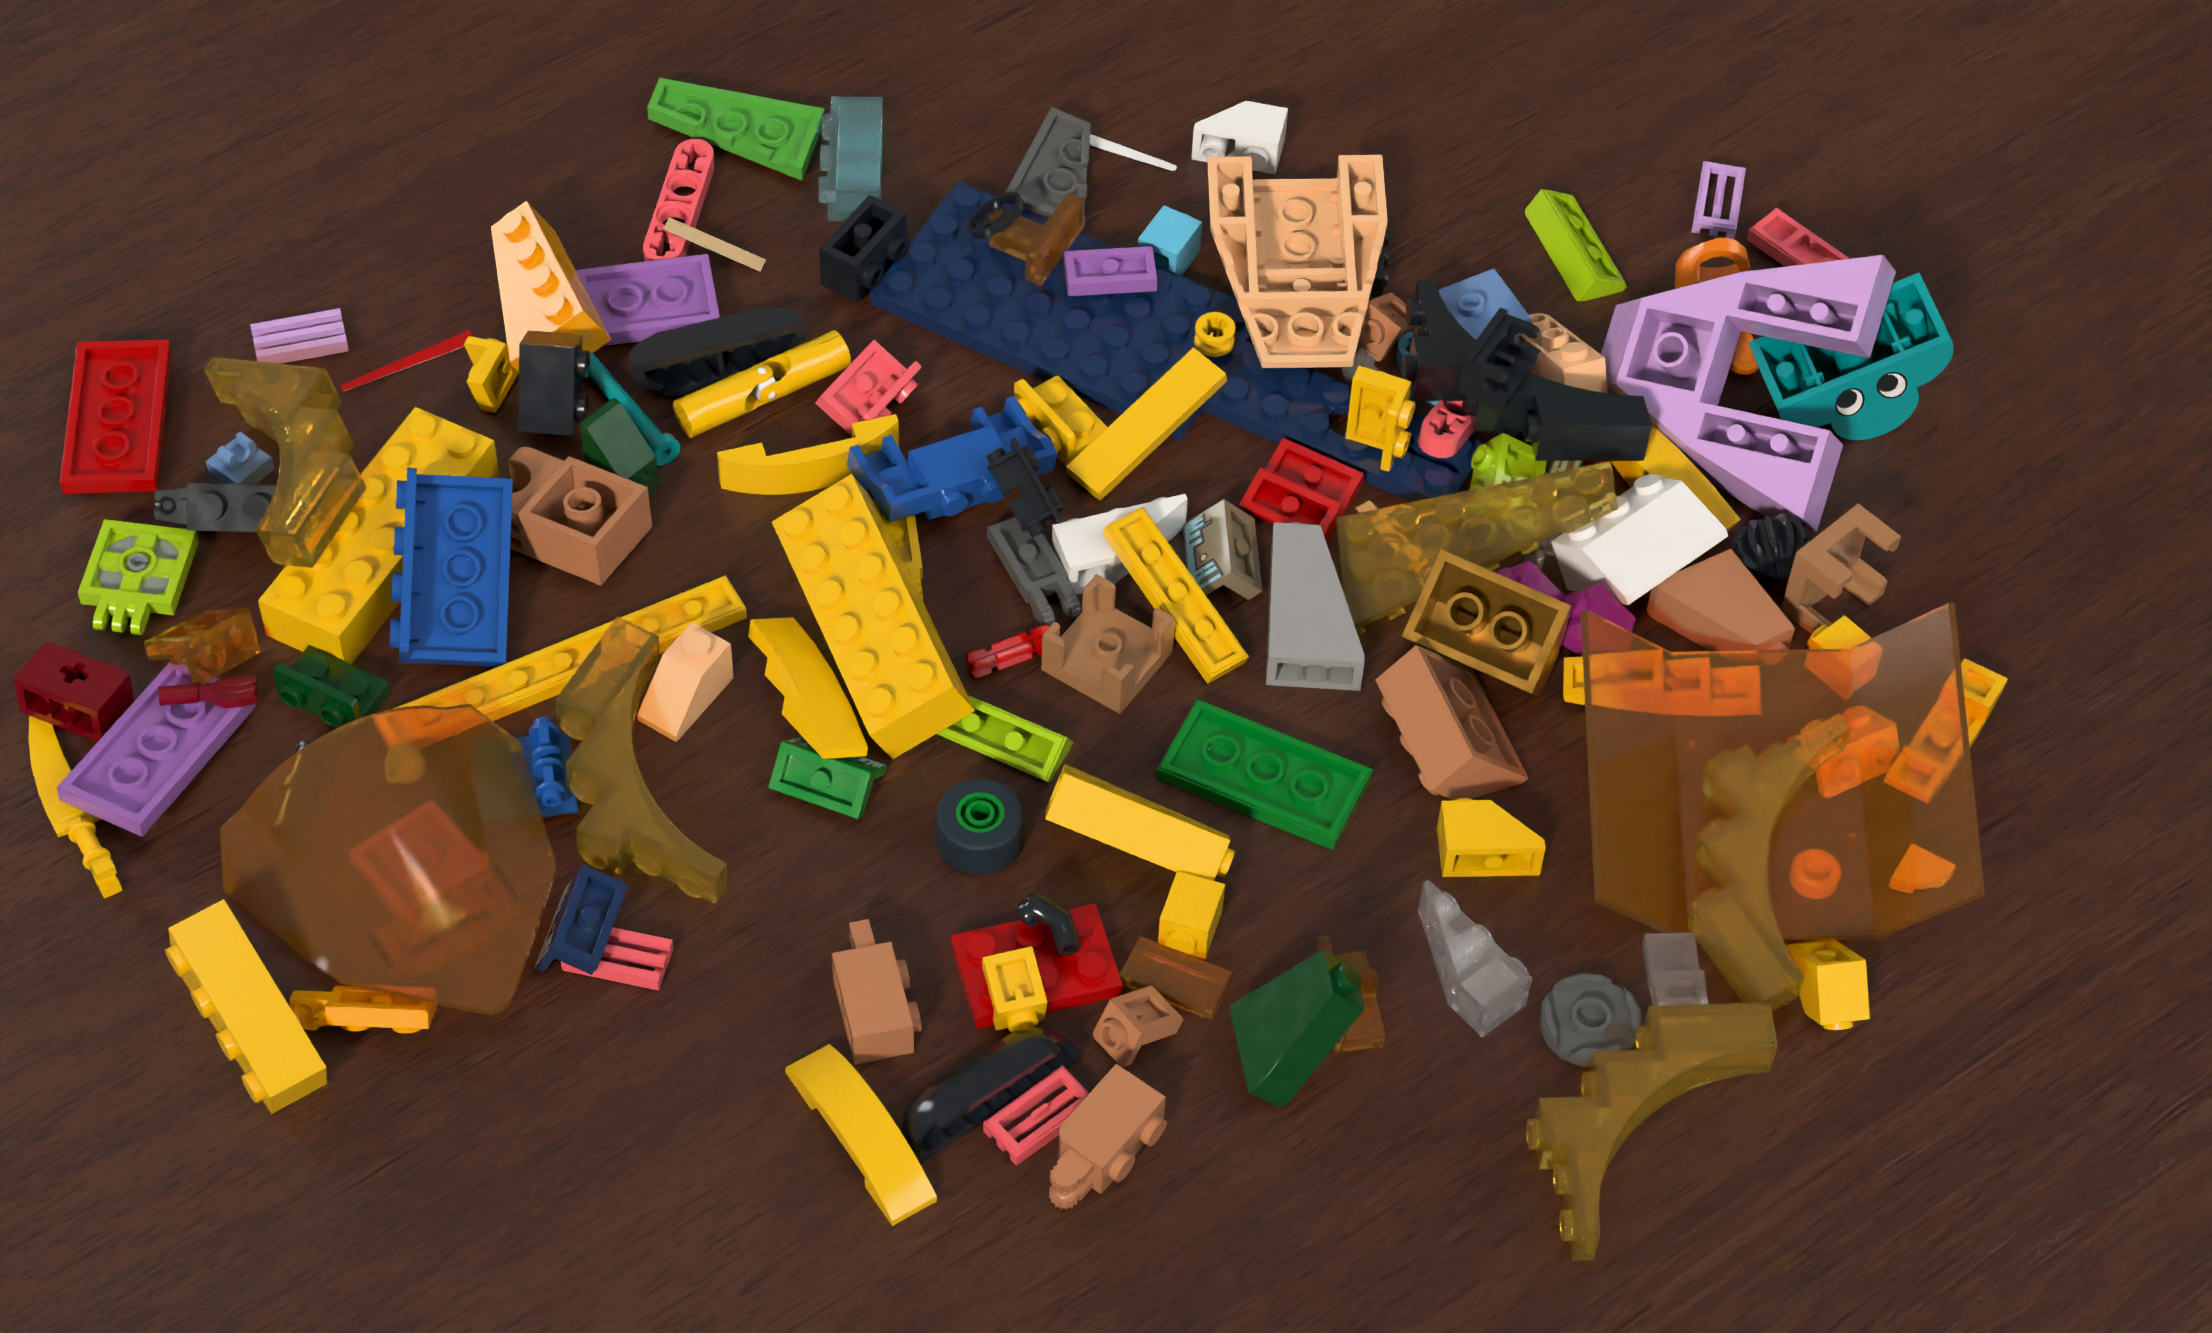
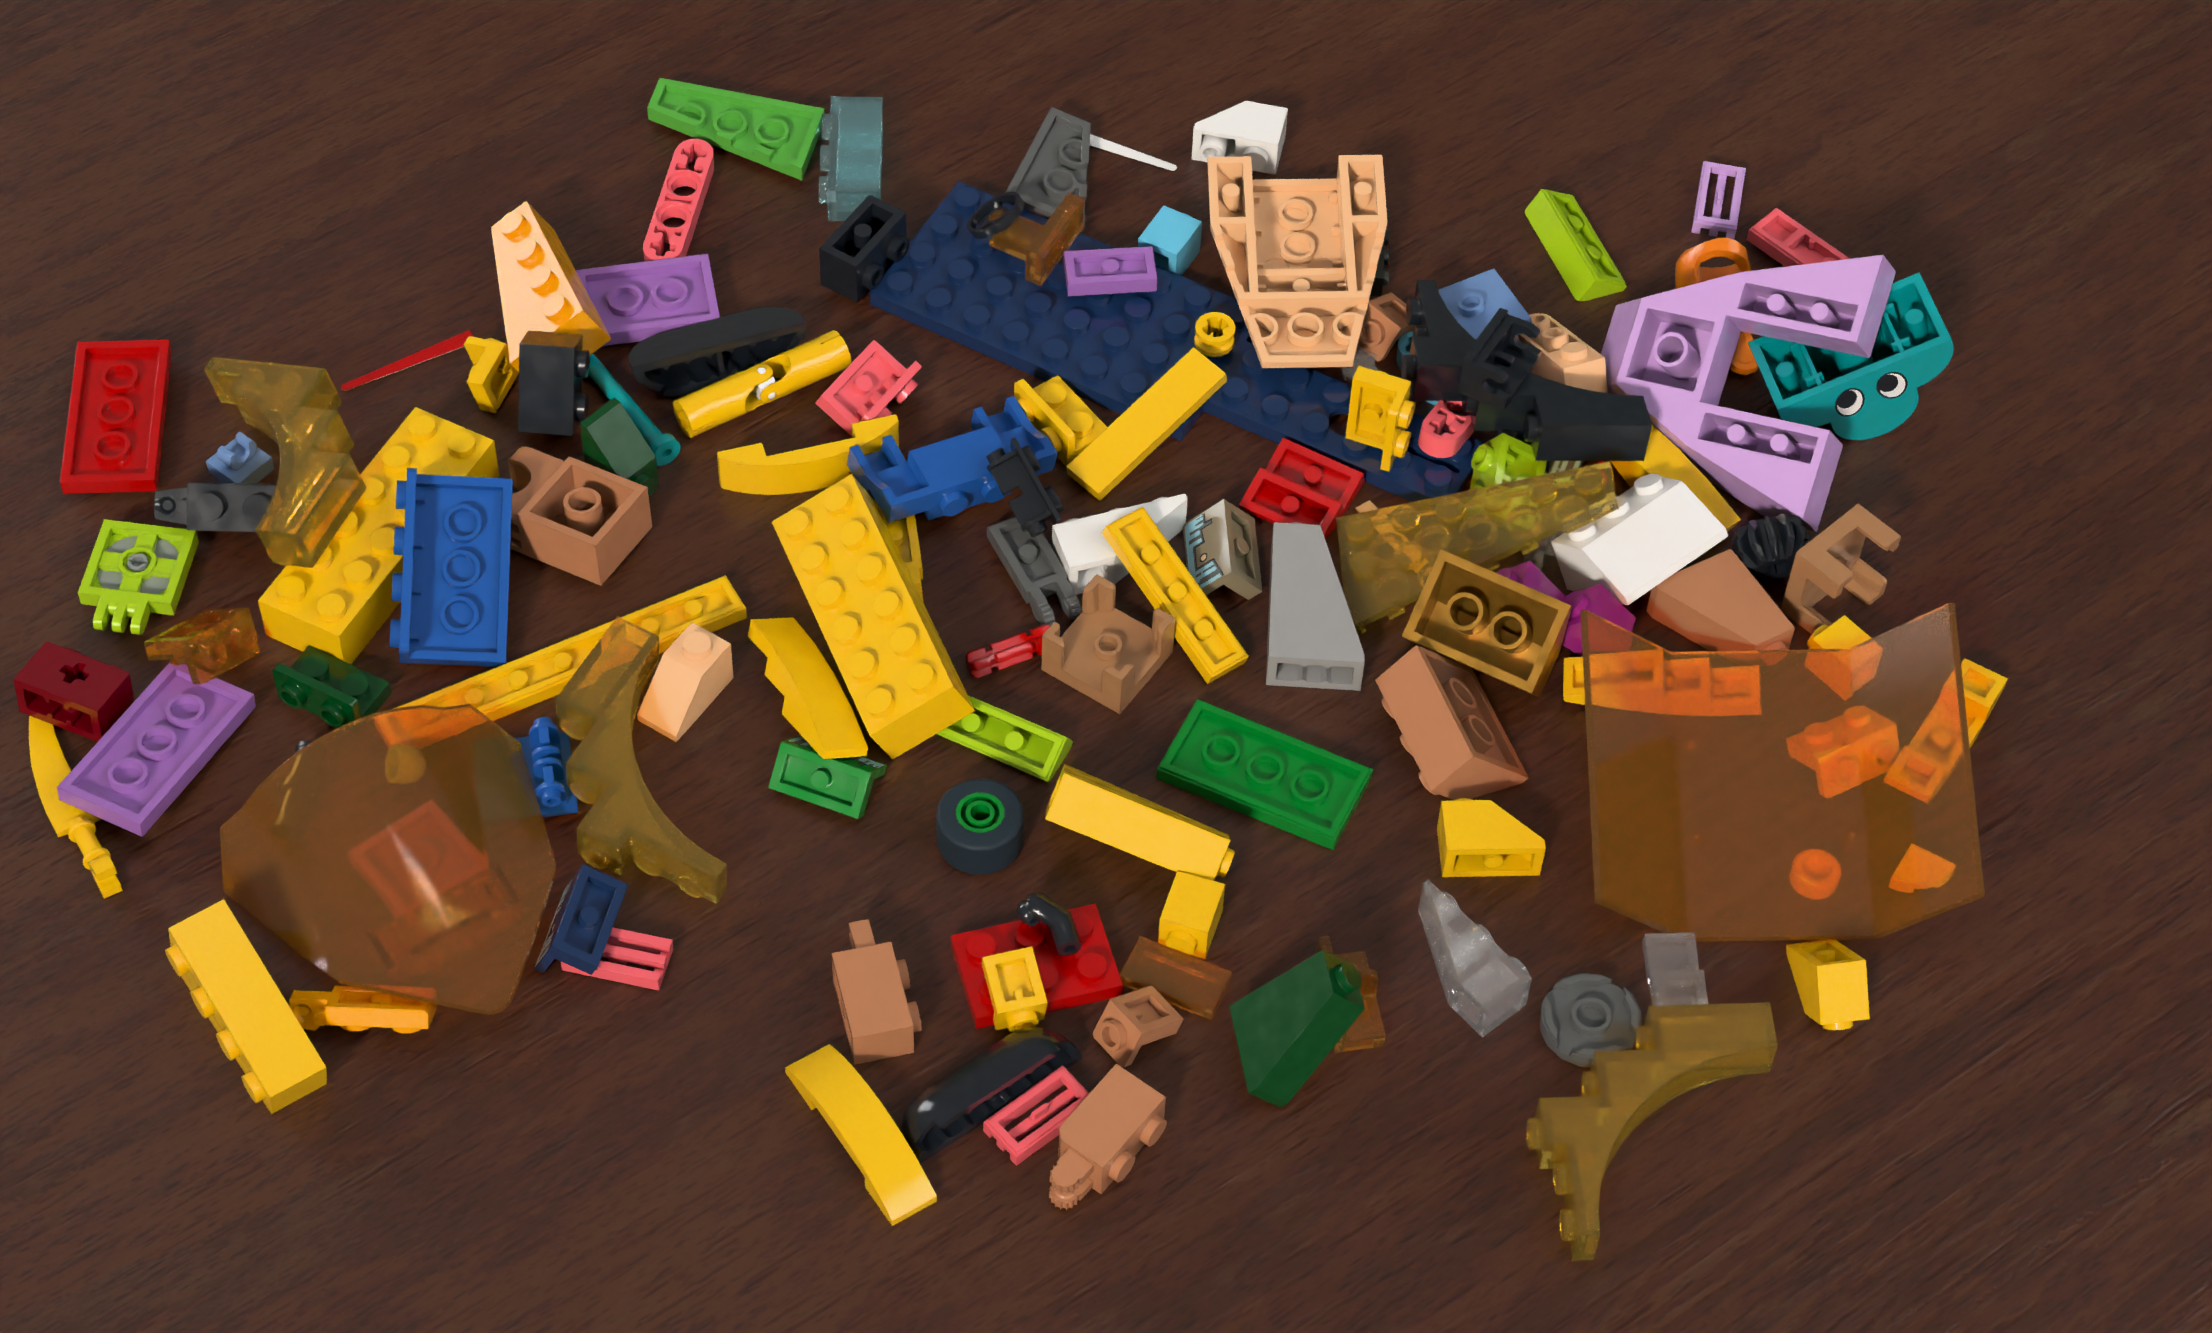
(223, 692): dark red piece -> none
(297, 333): lavender tile -> none
(714, 244): tan sticker -> none
(1738, 919): clear yellow arch -> none

